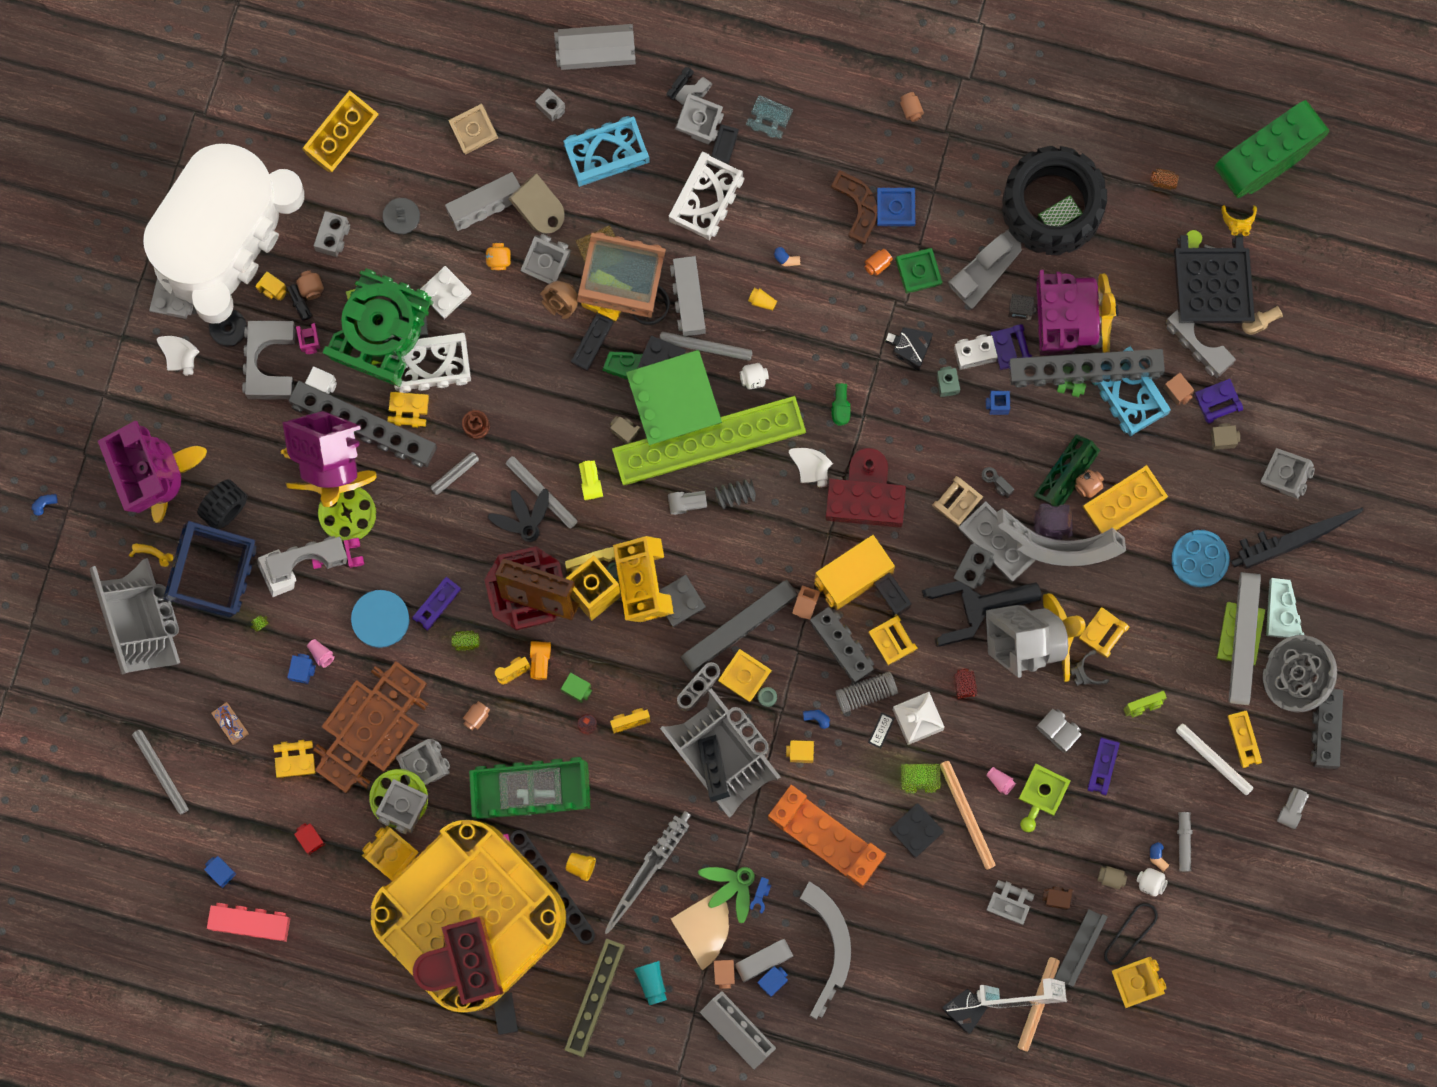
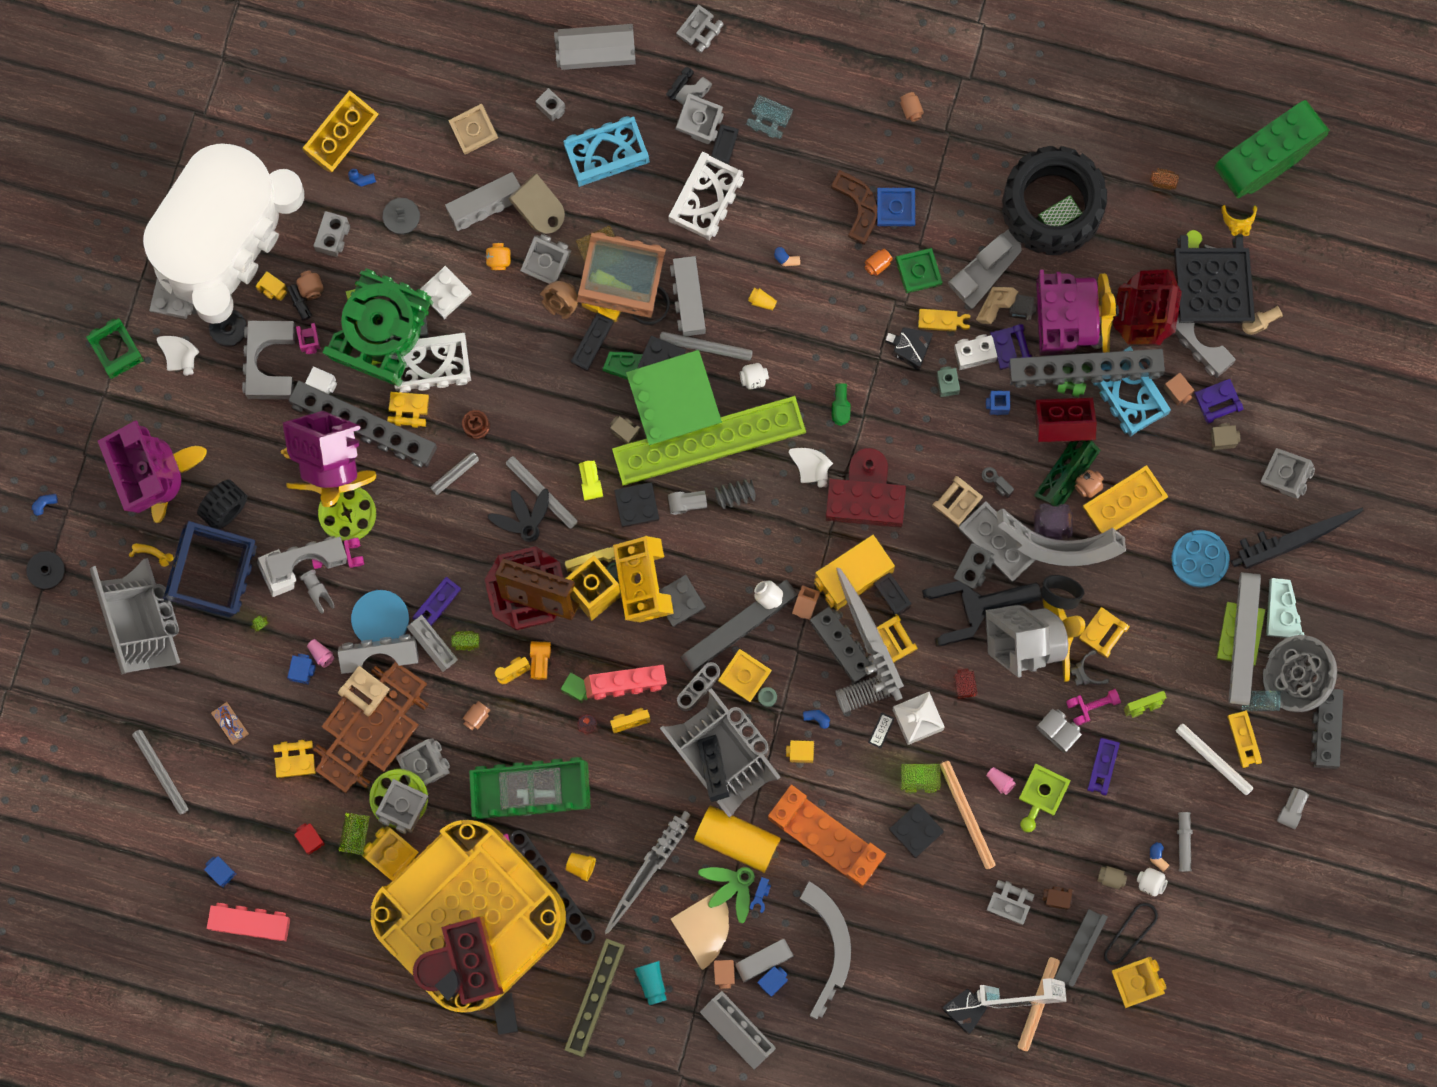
(55, 572): none -> black plate
(121, 363): none -> green window
(316, 589): none -> light grey piece
(354, 833): none -> clear neon green brick
(359, 179): none -> blue arm
(367, 685): none -> tan plate
(401, 649): none -> light grey arch
(432, 643): none -> light grey plate
(449, 985): none -> black brick
(625, 681): none -> coral brick
(636, 505): none -> black plate
(694, 26): none -> light grey plate
(737, 839): none -> yellow brick
(768, 594): none -> white head
(874, 645): none -> light grey piece
(941, 320): none -> yellow plate
(998, 298): none -> tan plate
(1064, 583): none -> black tyre
(1065, 419): none -> dark red brick
(1112, 698): none -> dark pink bar
(1148, 307): none -> dark red piece
(1263, 701): none -> clear light blue plate

